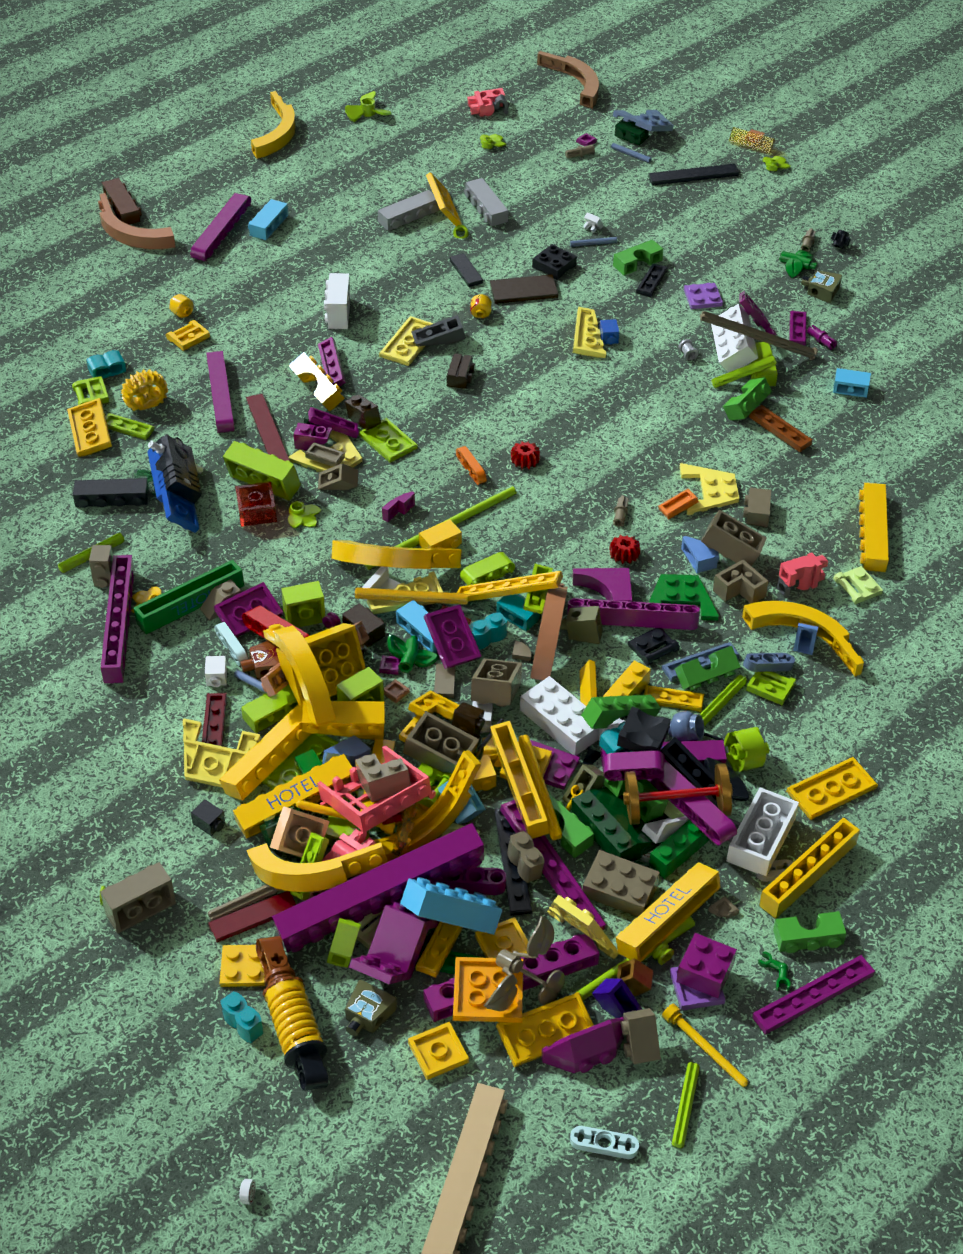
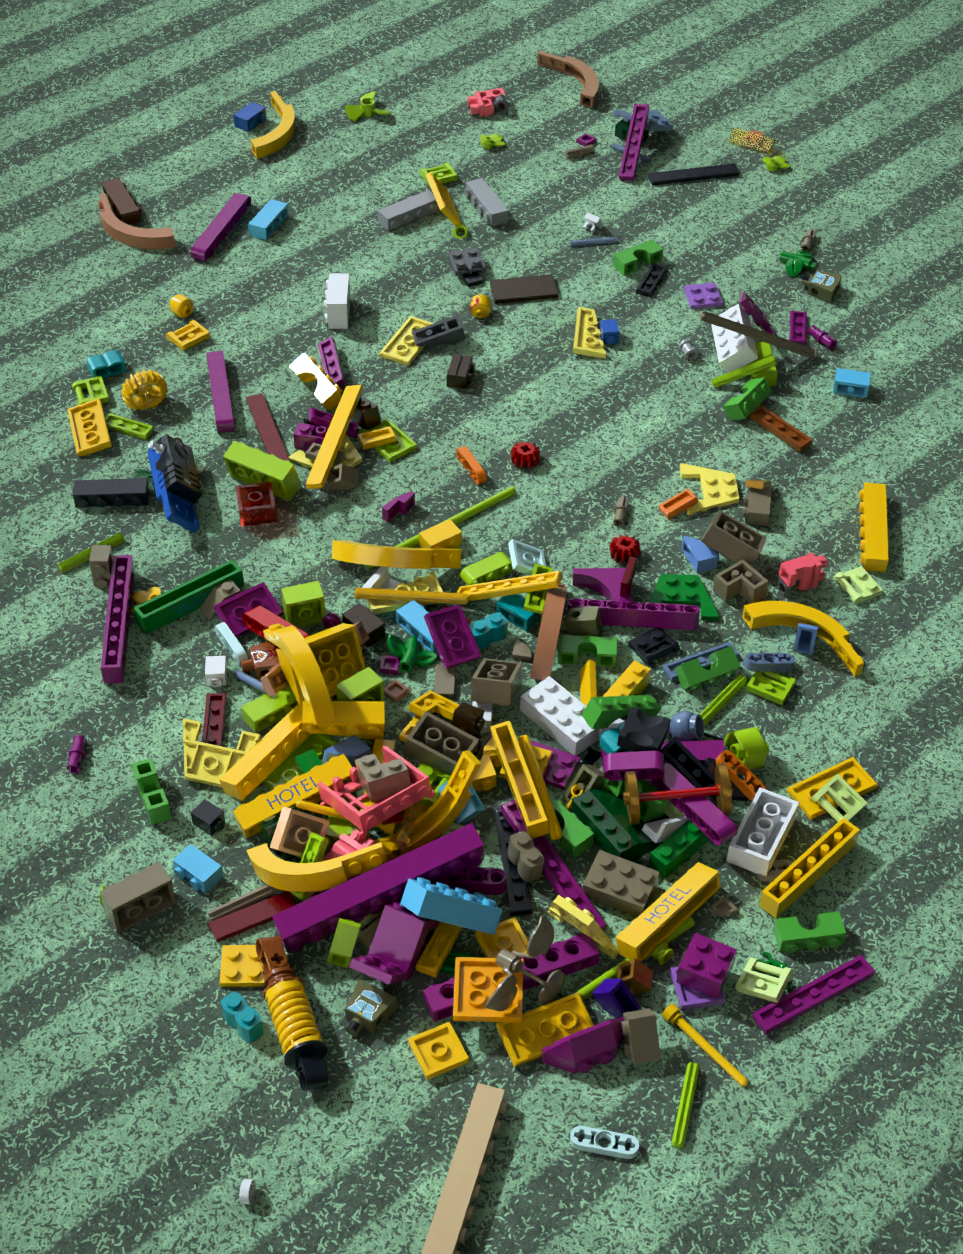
(76, 754): none -> magenta pin
(151, 792): none -> bright green arch
(197, 869): none -> medium azure brick
(250, 116): none -> blue brick
(302, 514): lime plate -> none
(334, 437): none -> yellow tile
(377, 438): none -> yellow tile
(443, 173): none -> lime plate
(466, 261): none -> dark grey plate
(525, 556): none -> light aqua plate
(554, 261): black brick -> none
(602, 648): none -> bright green arch
(628, 576): none -> dark red tile
(634, 142): none -> magenta plate
(676, 698): yellow tile -> none
(747, 790): none -> orange beam
(759, 484): none -> pearl gold tile
(763, 985): none -> yellowish green plate
(840, 239): black gear -> none
(842, 795): none -> yellowish green plate

